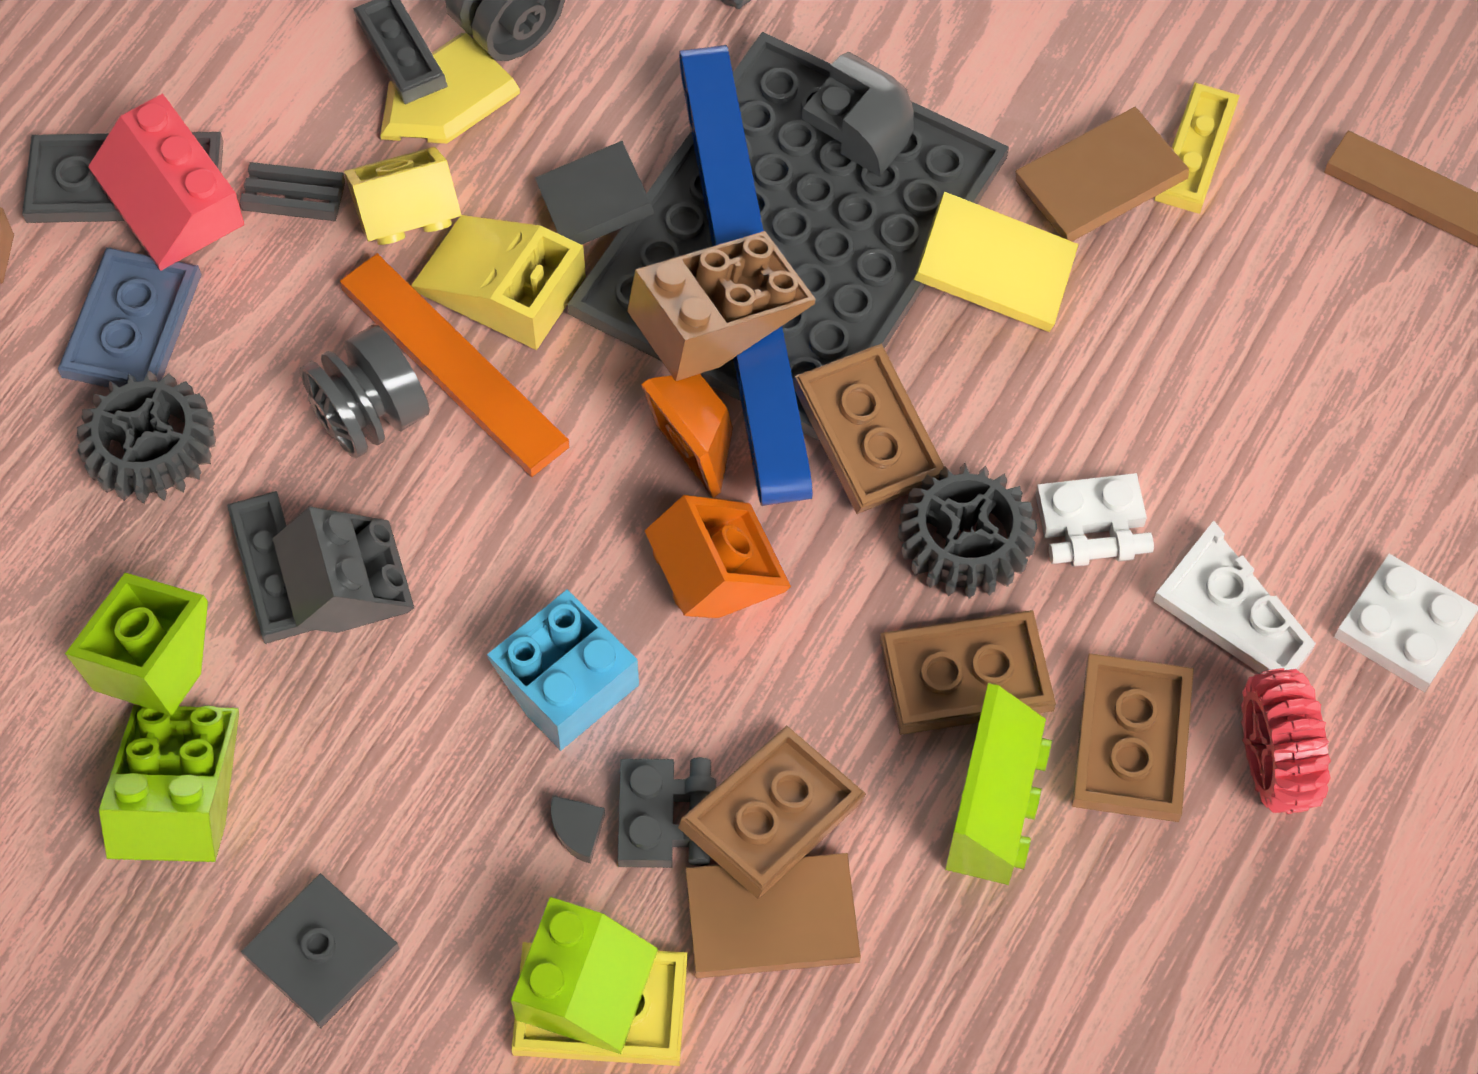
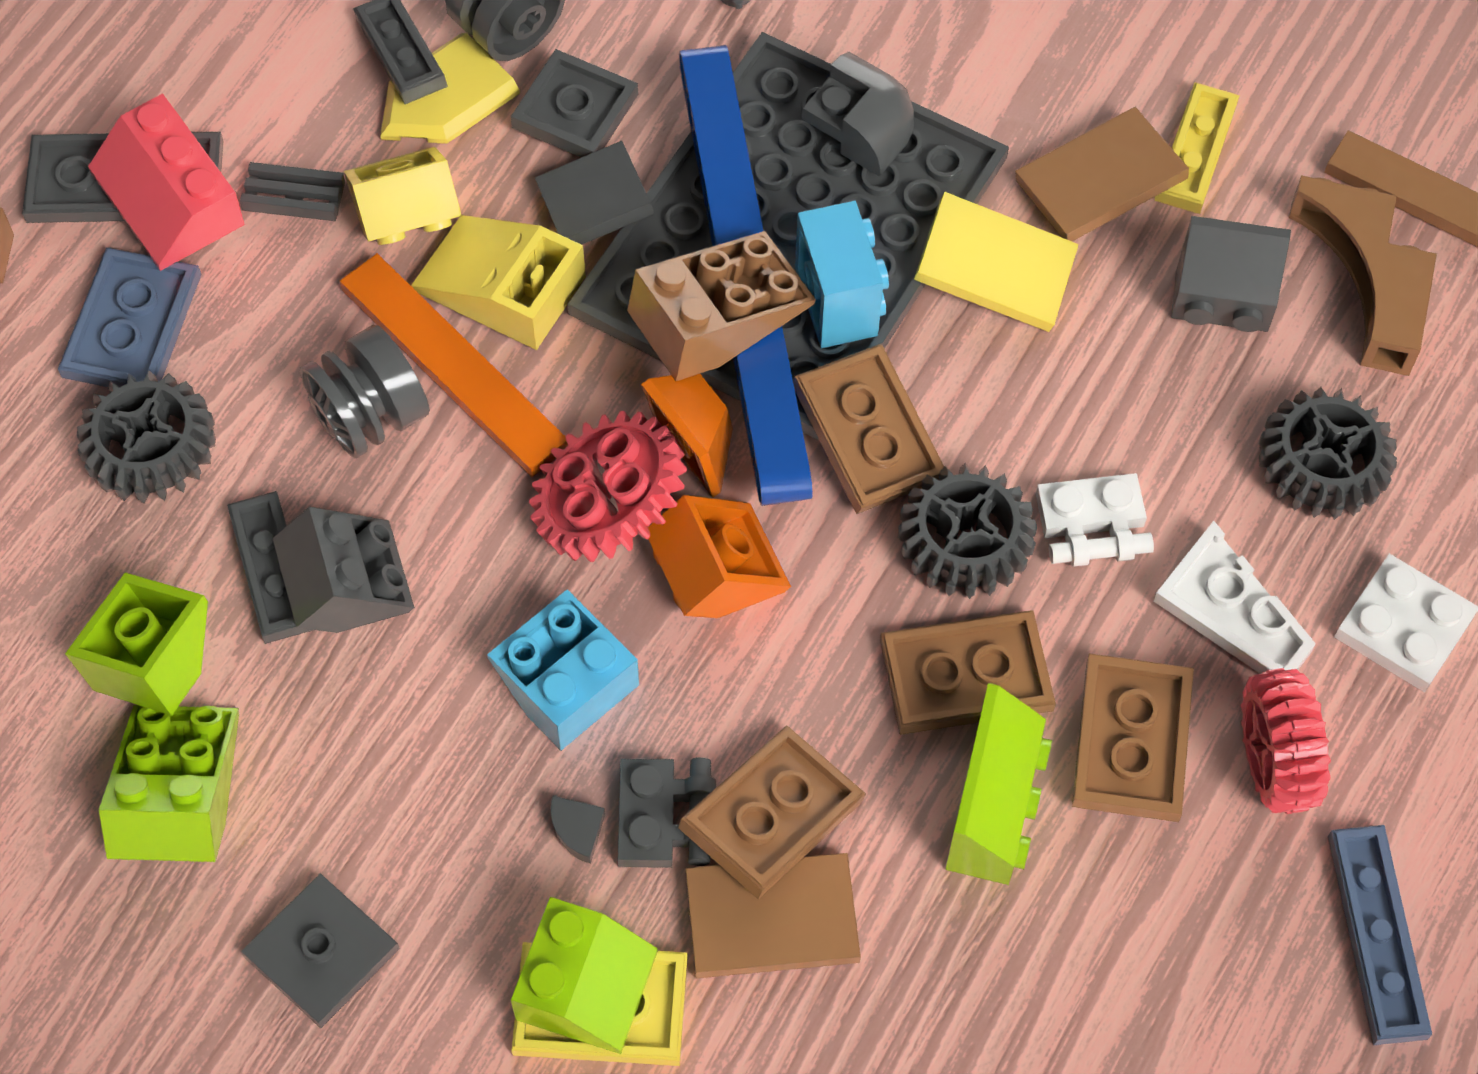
(574, 105): none -> dark grey plate
(639, 473): none -> coral gear
(841, 273): none -> medium azure brick
(1230, 274): none -> dark grey slope
(1322, 468): none -> dark grey gear
(1379, 935): none -> sand blue tile
(1389, 277): none -> medium nougat arch

